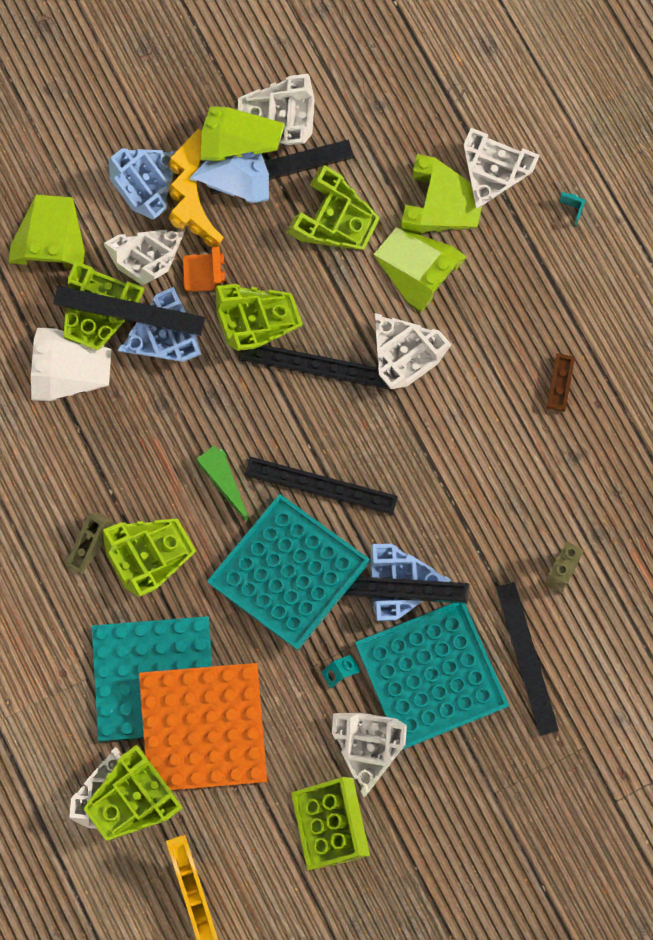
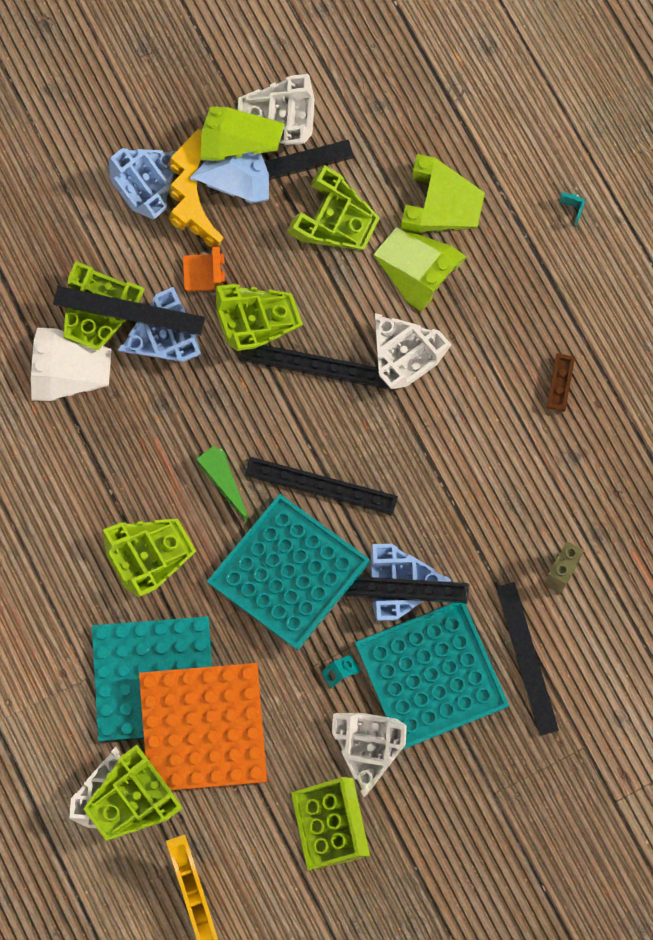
(49, 233): lime wedge -> none
(88, 541): olive slope -> none
(144, 255): white wedge -> none
(495, 166): white wedge -> none

